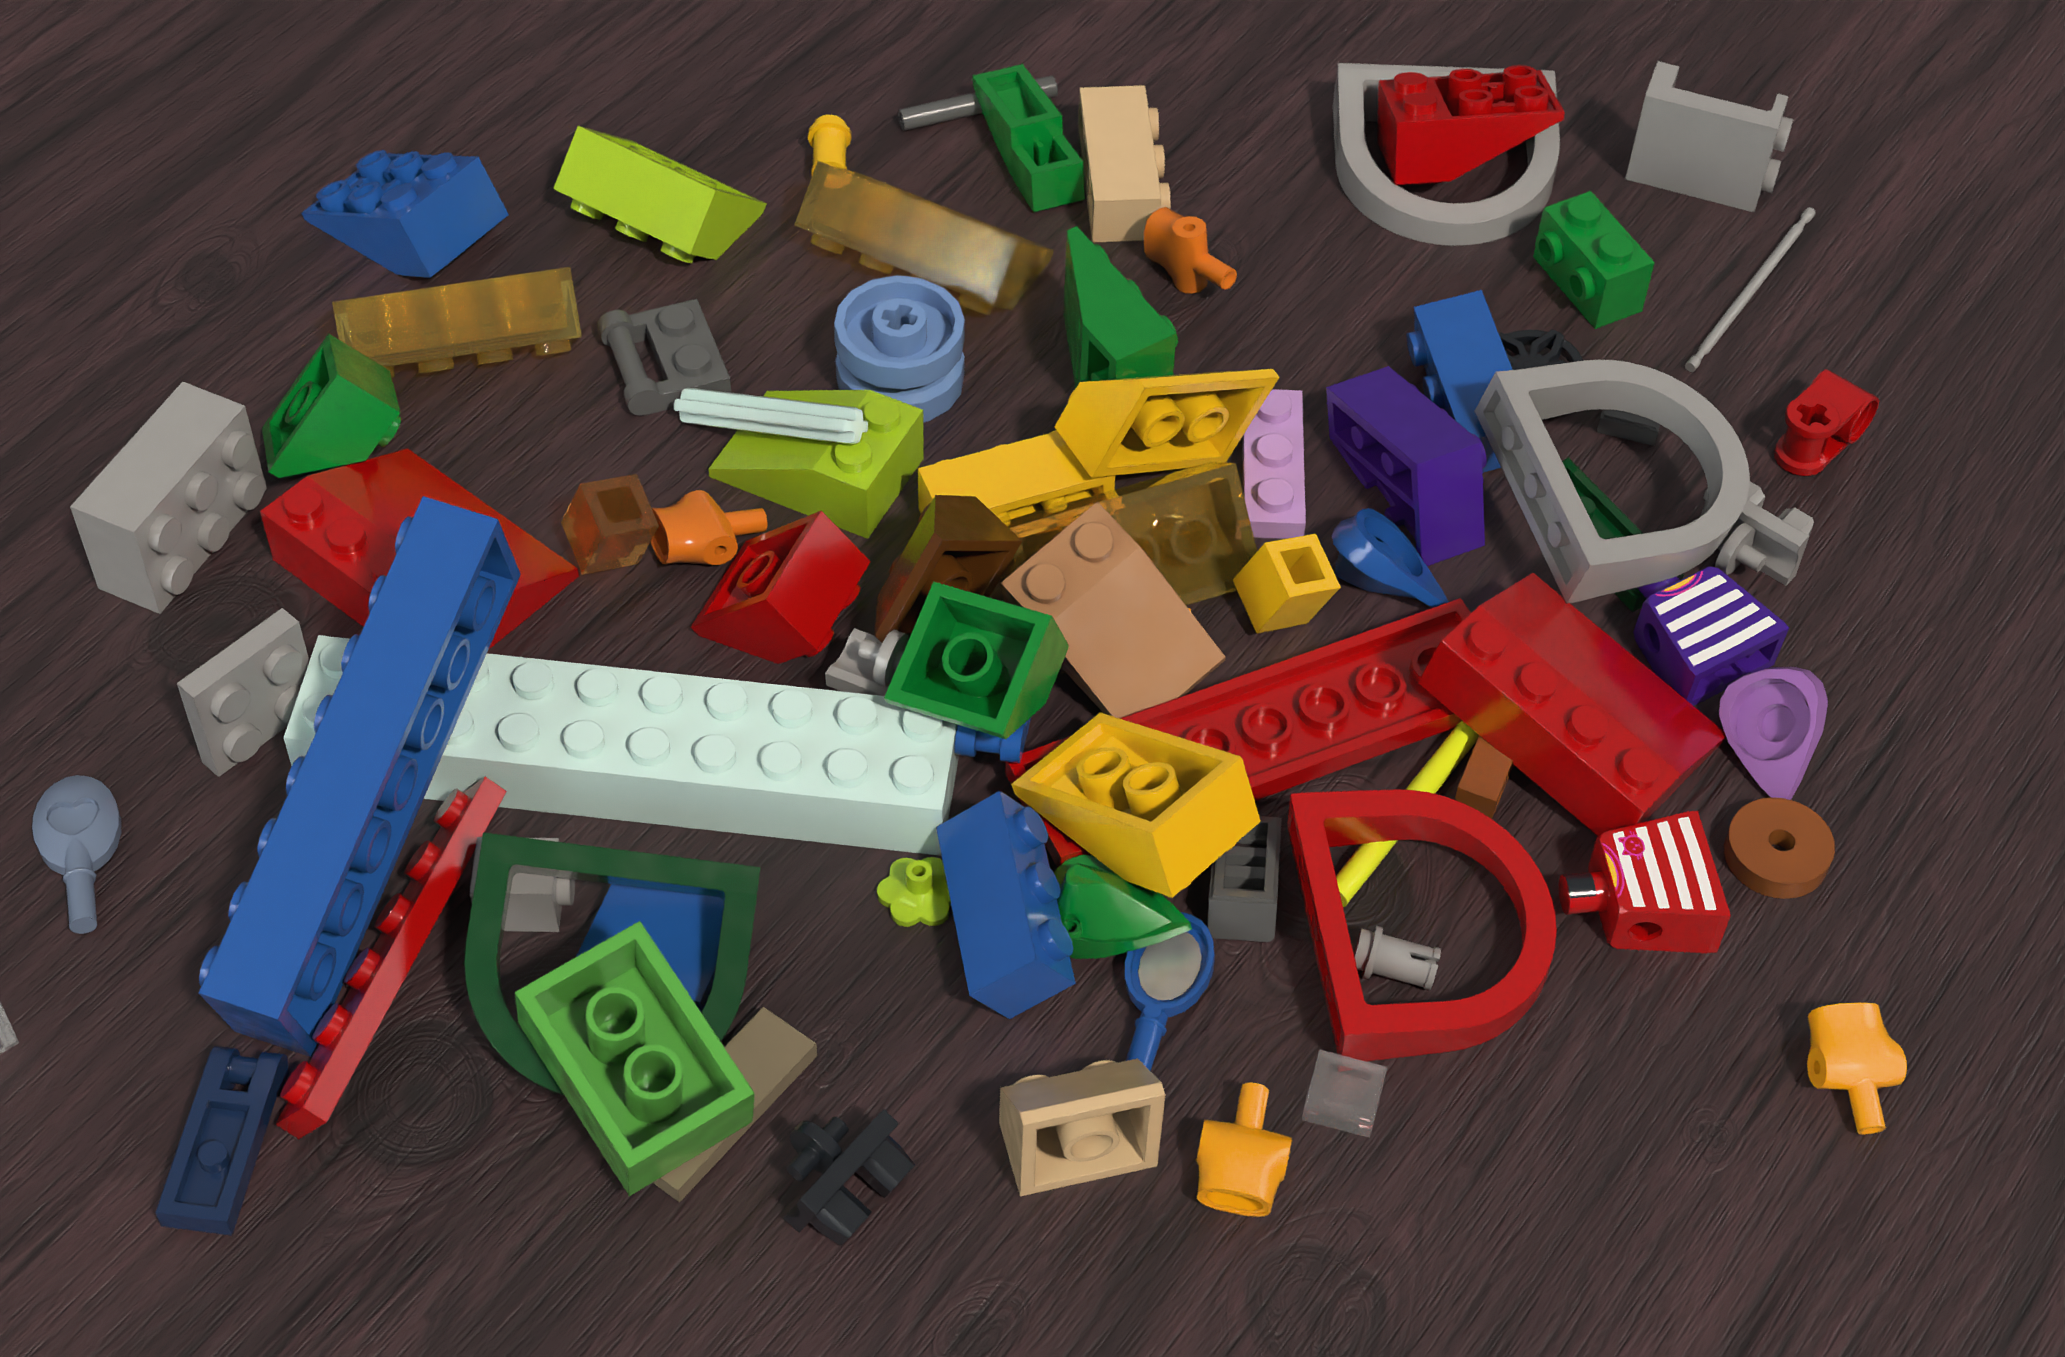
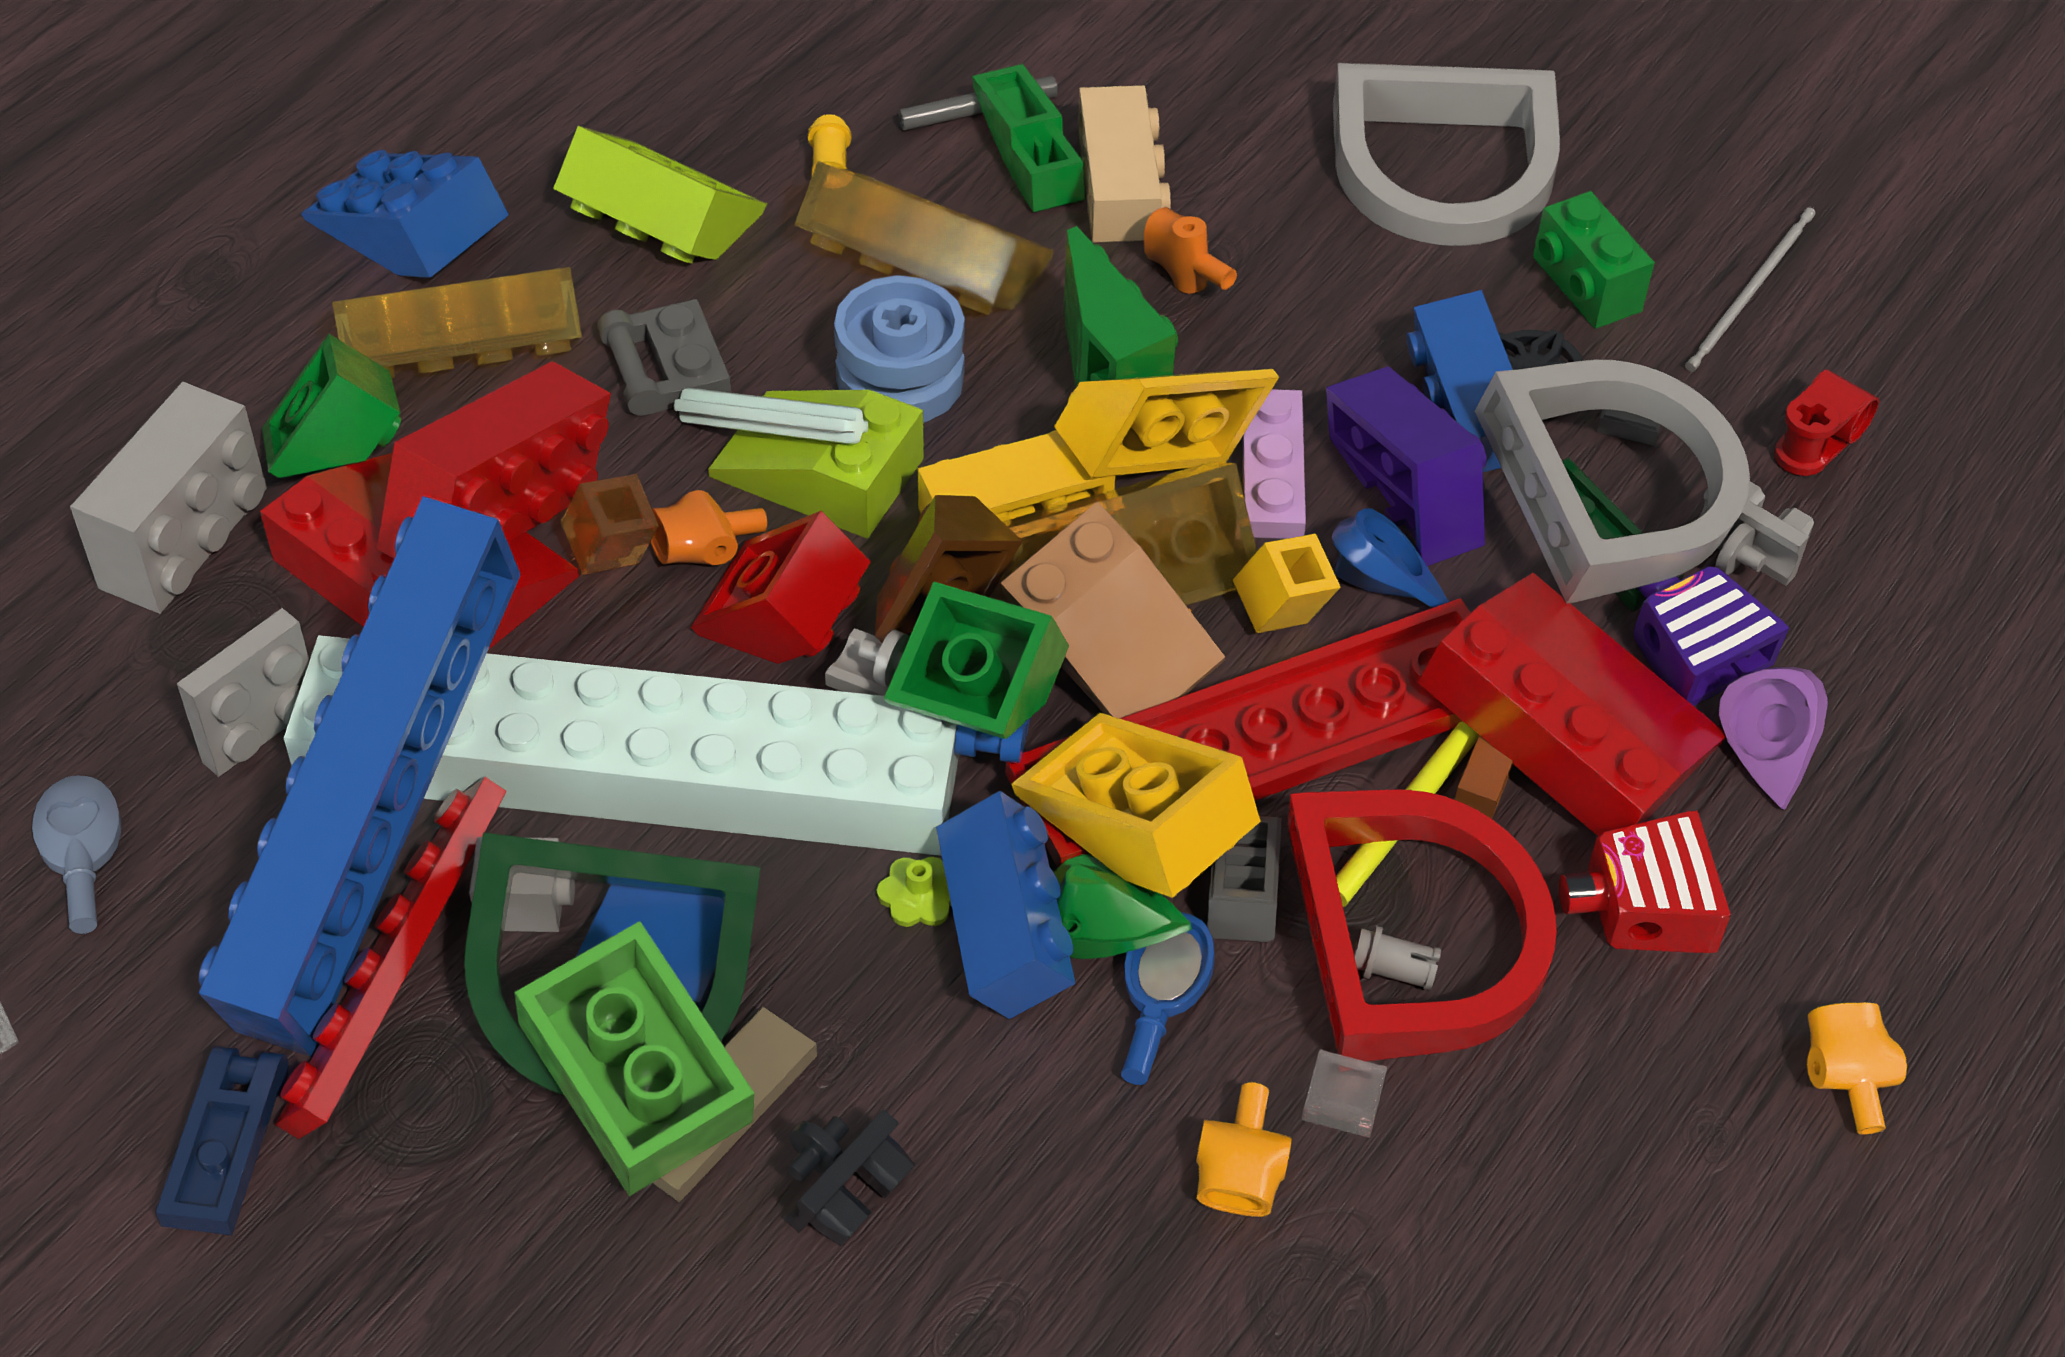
(503, 454): none -> red brick
(1082, 1124): tan slope -> none
(1458, 121): red slope -> none
(1706, 144): light grey panel -> none
(1773, 871): dark orange piece -> none

